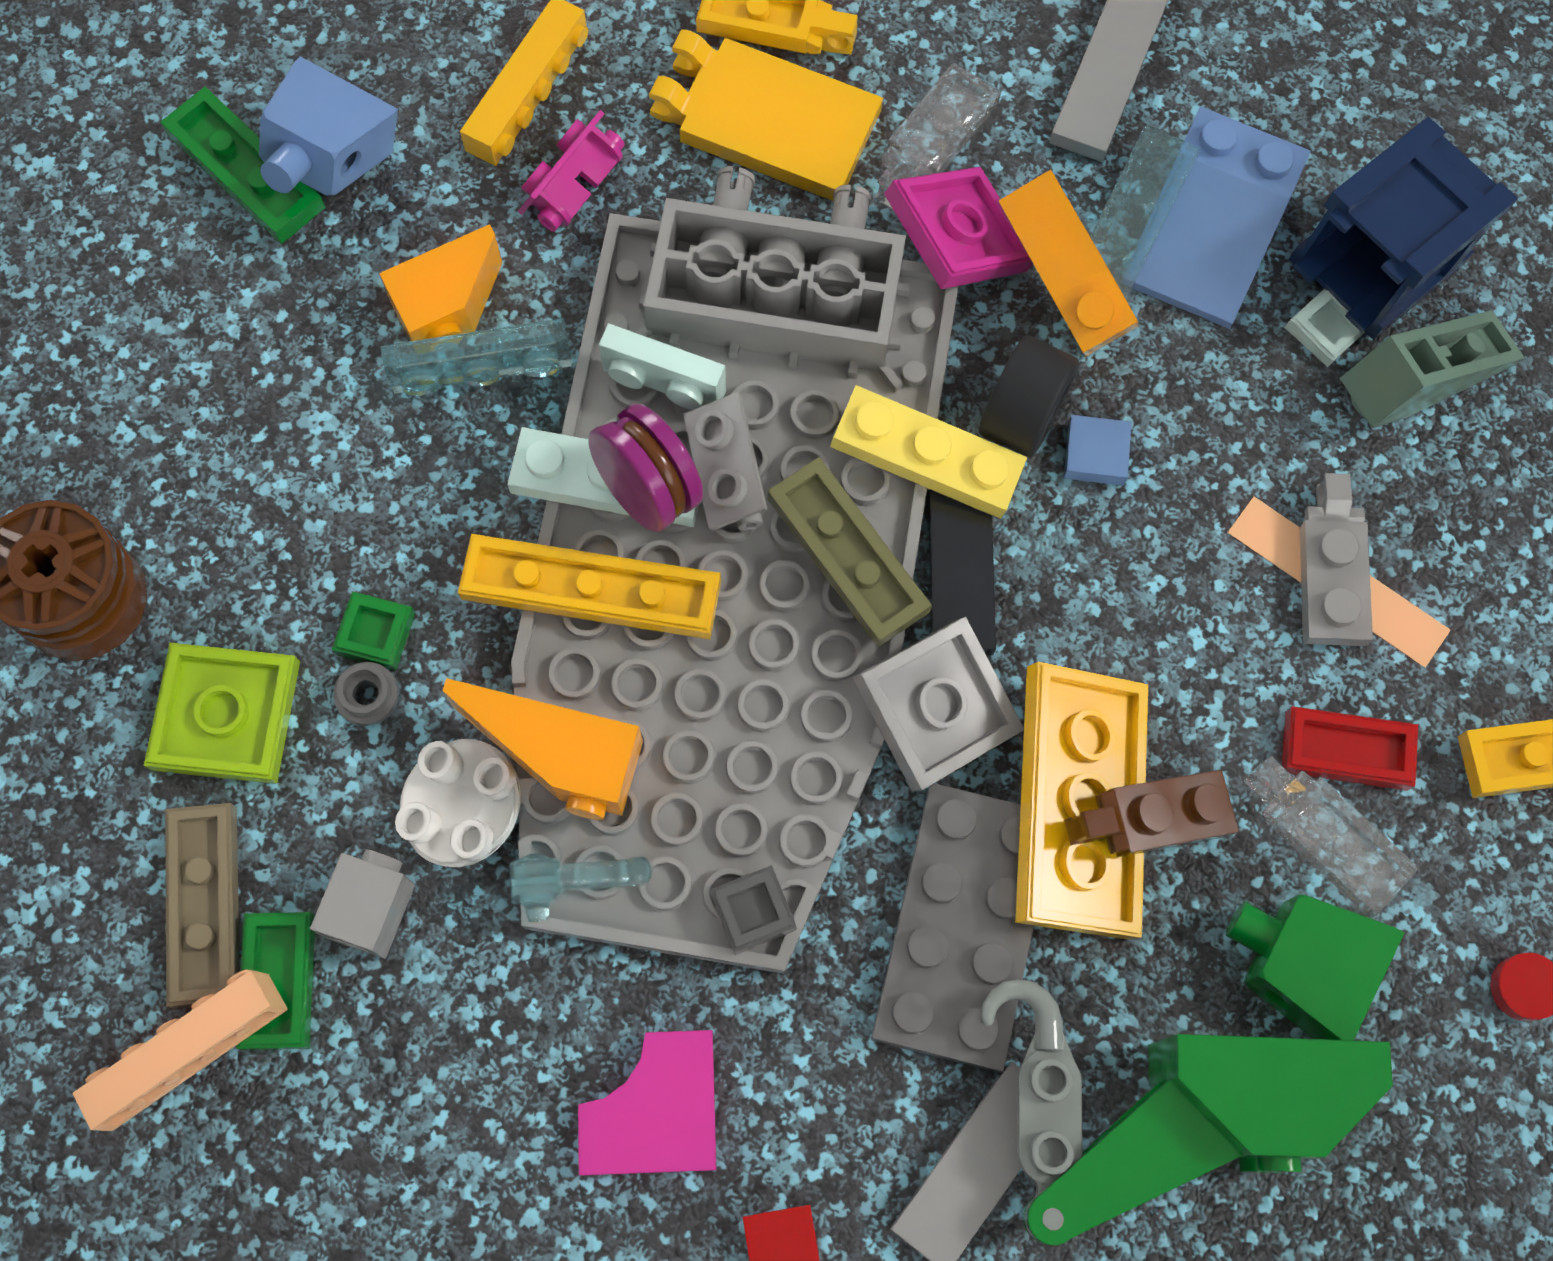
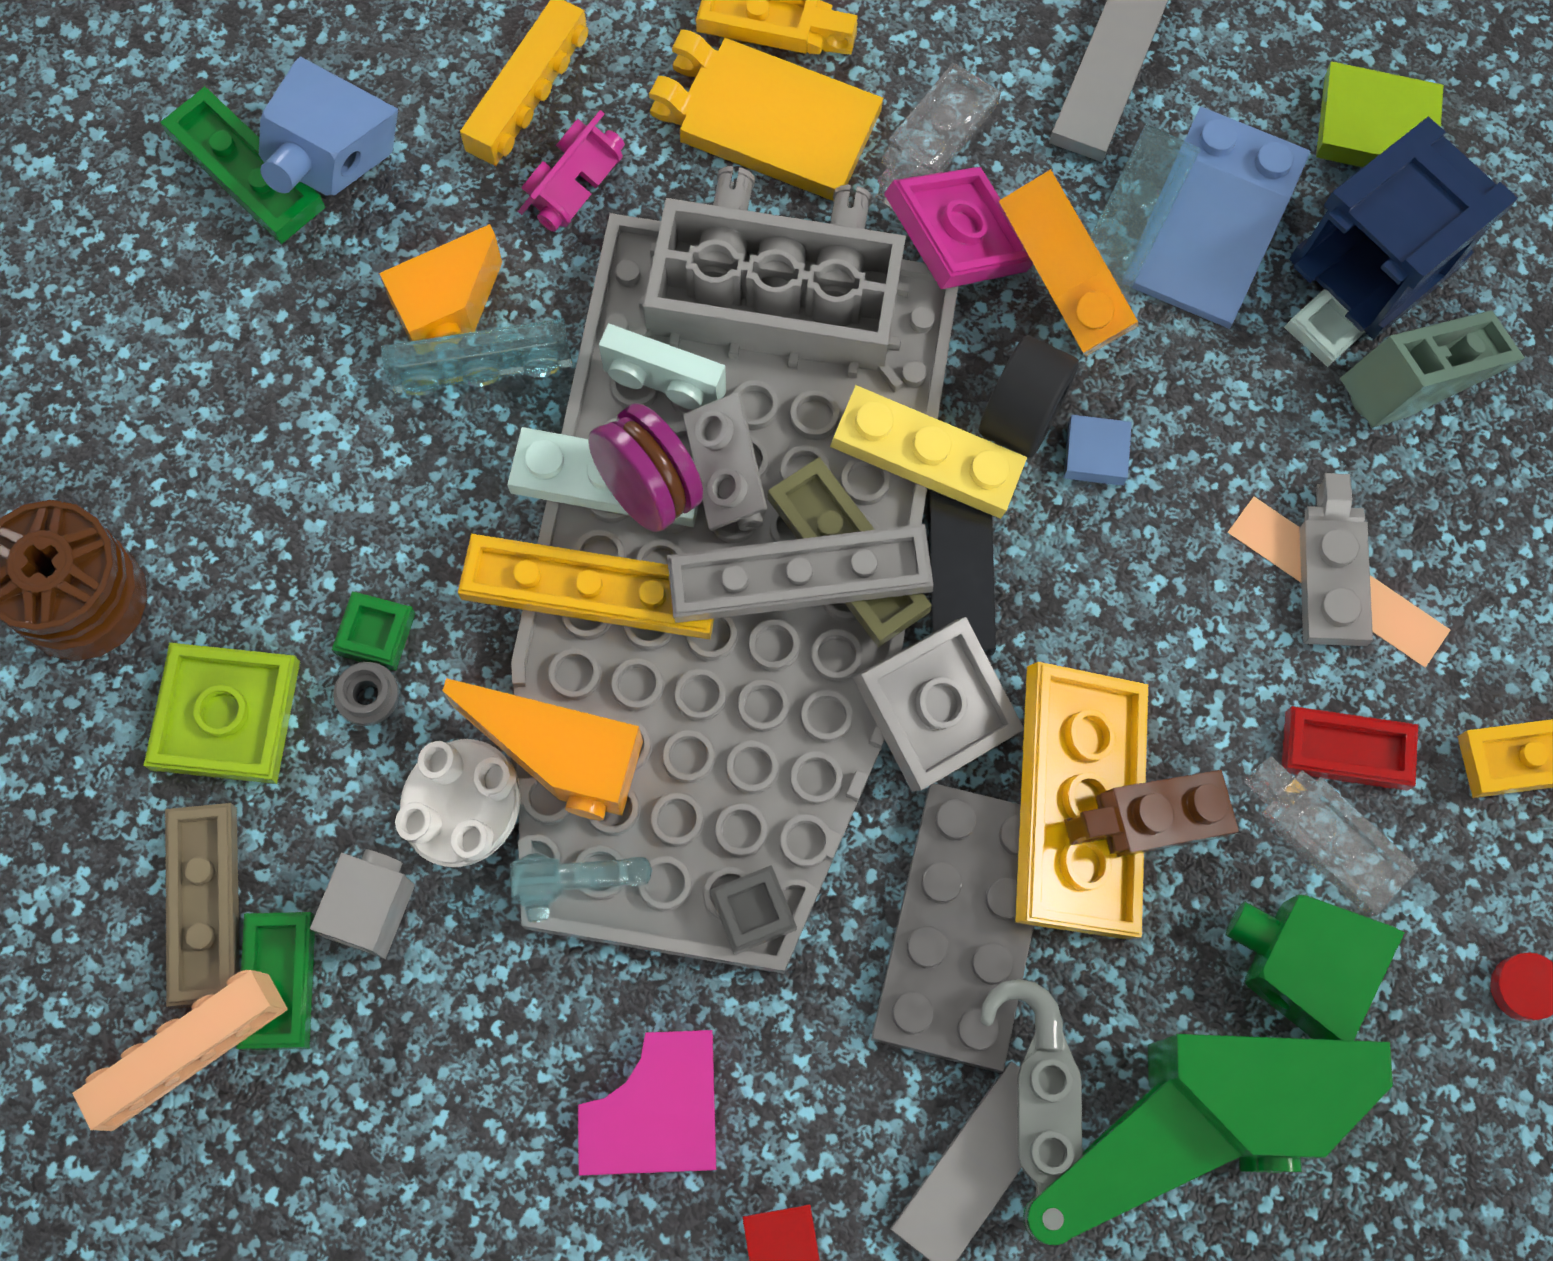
(800, 573): none -> light grey tile
(1370, 111): none -> lime tile

